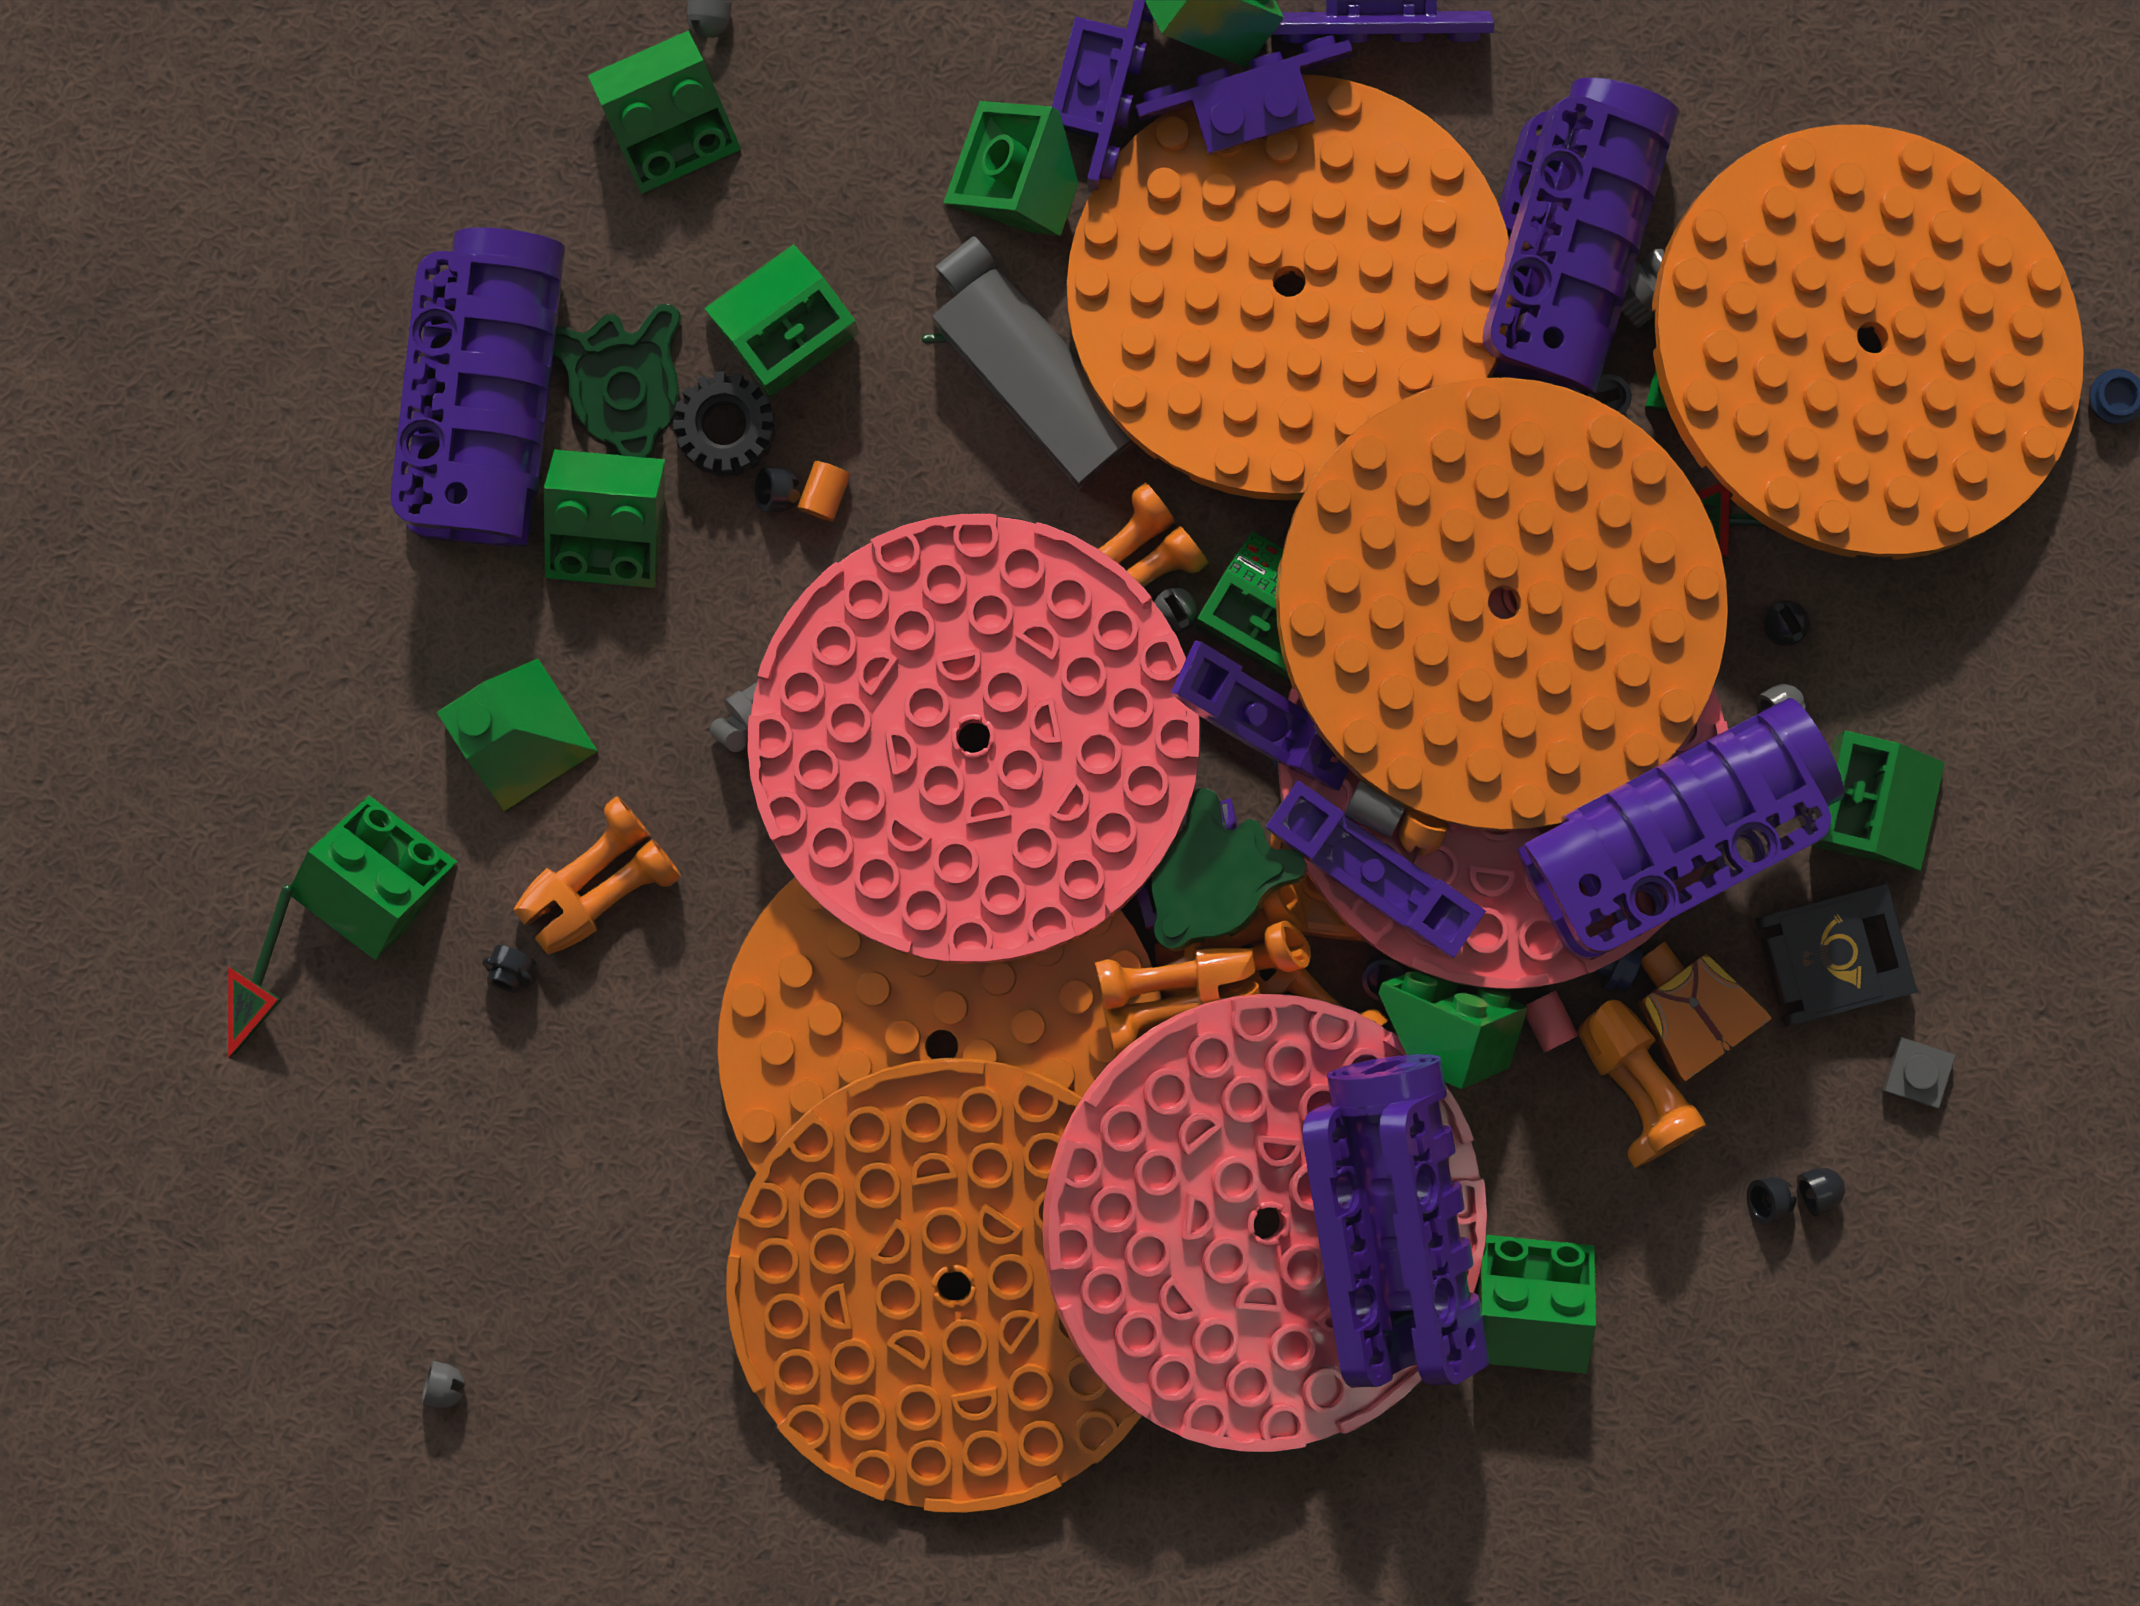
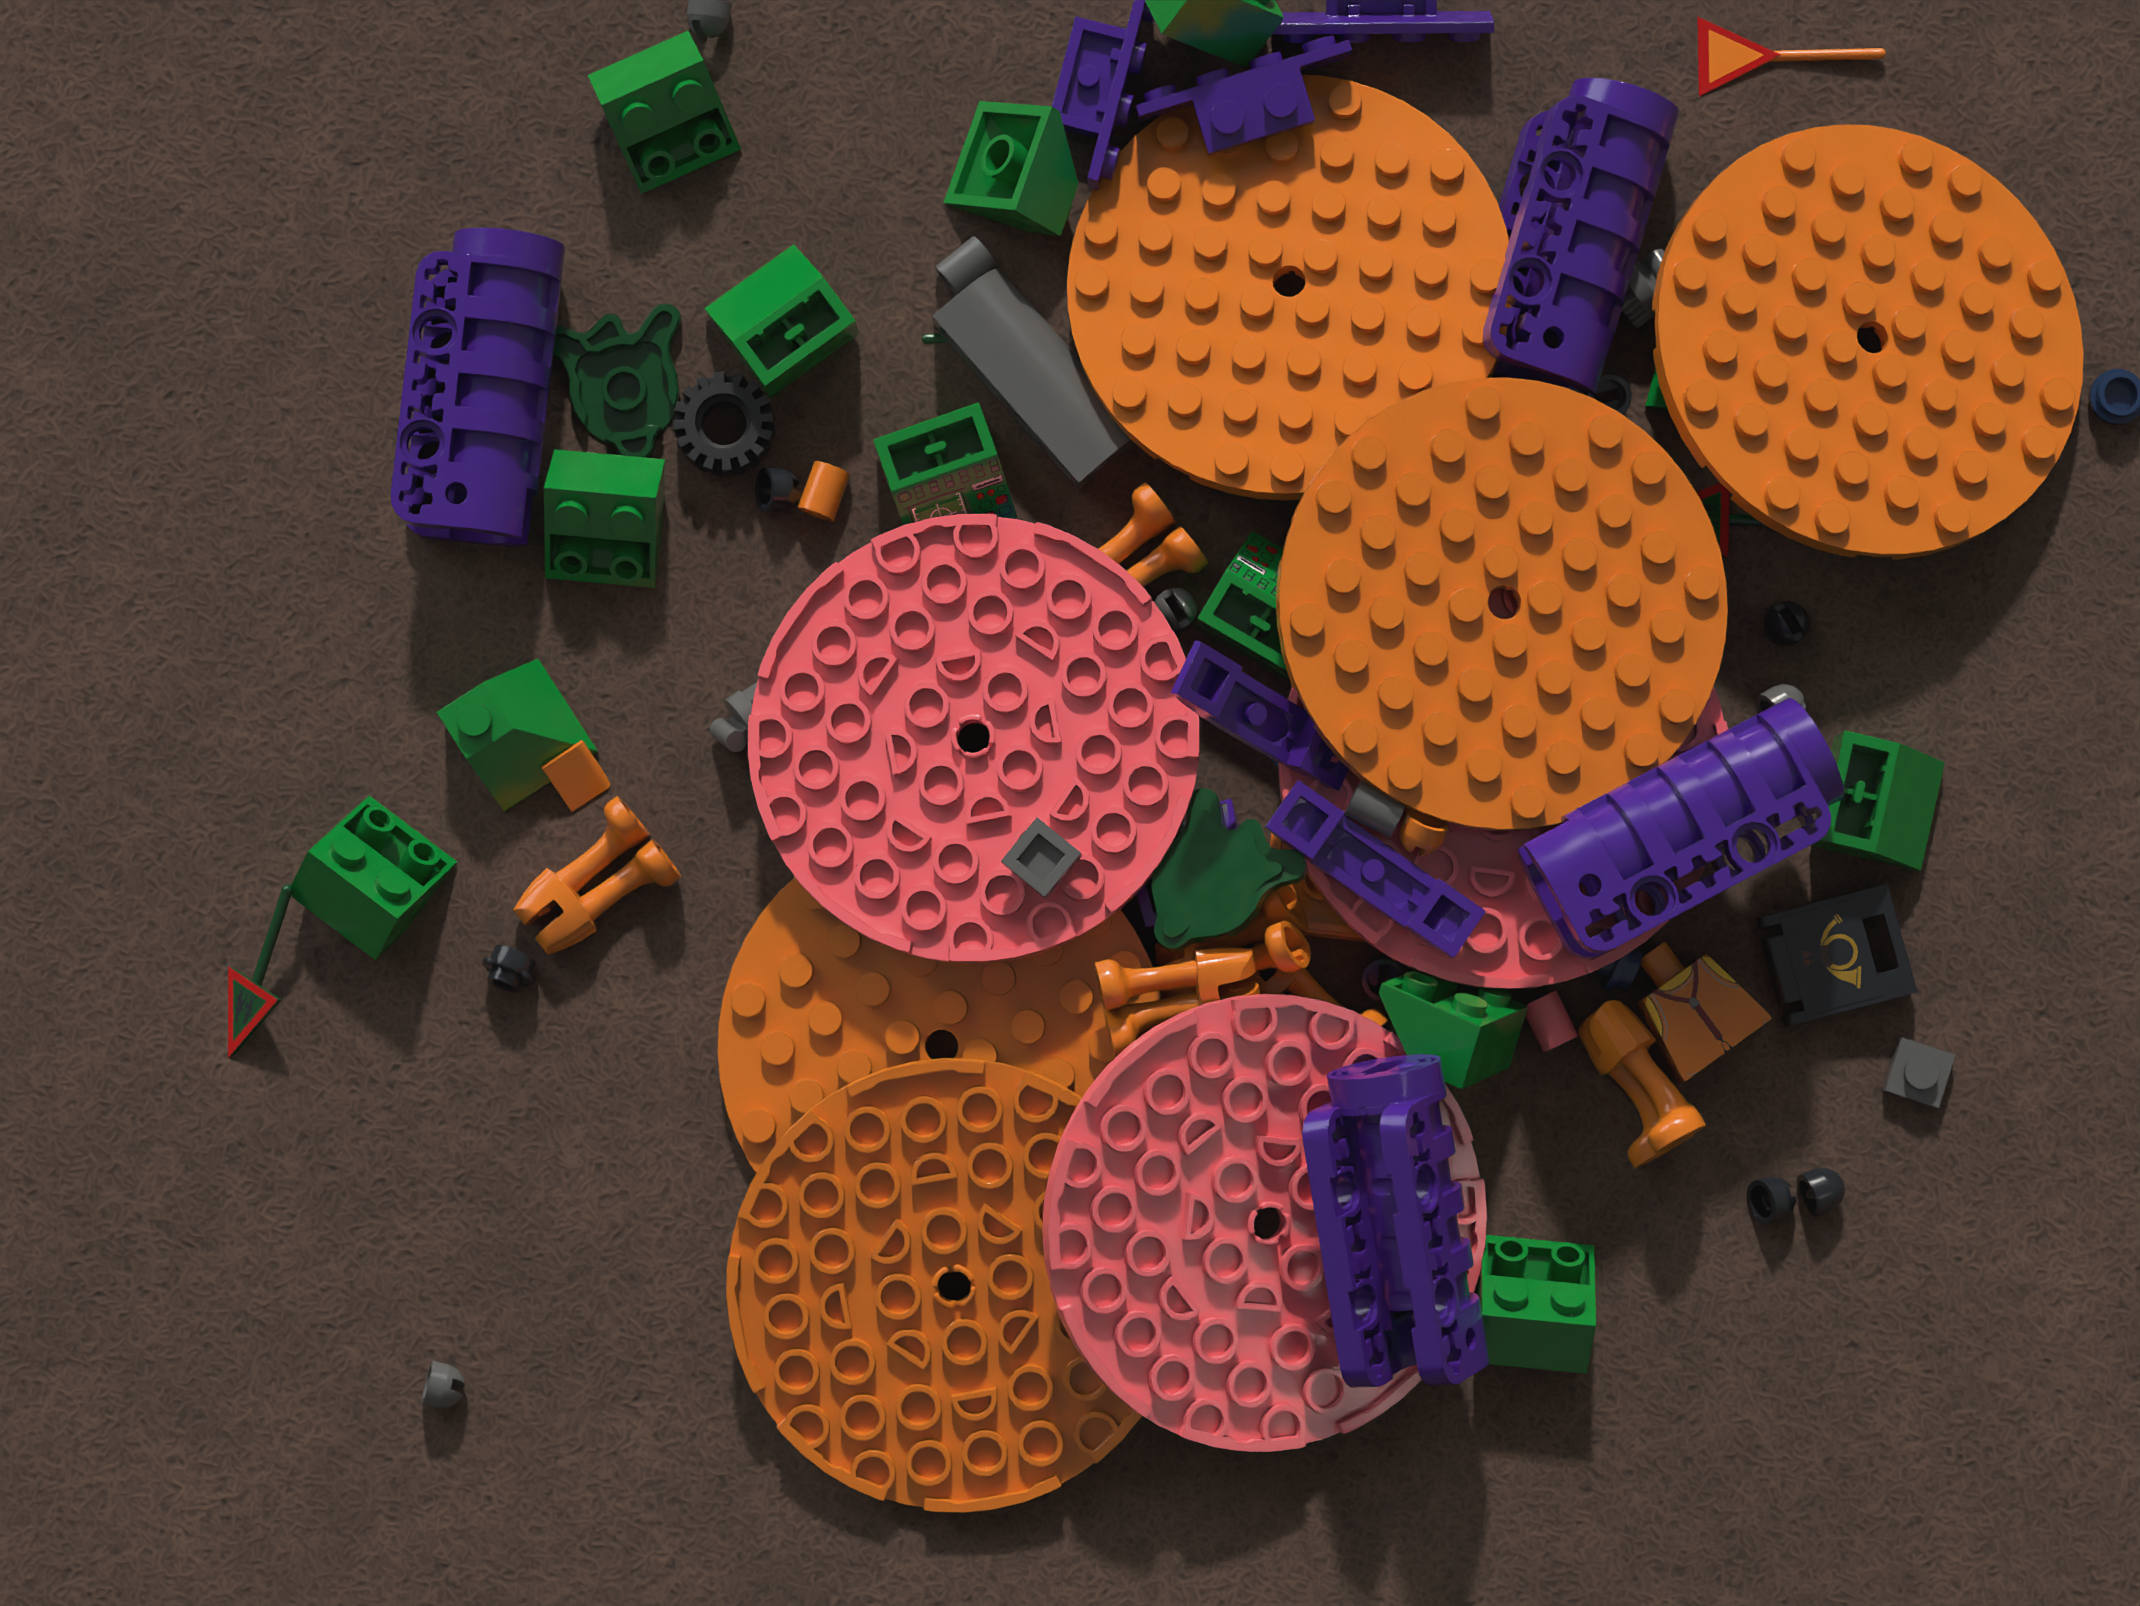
(576, 775): none -> orange piece
(945, 468): none -> green slope
(1041, 858): none -> dark grey plate
(1728, 56): none -> piece

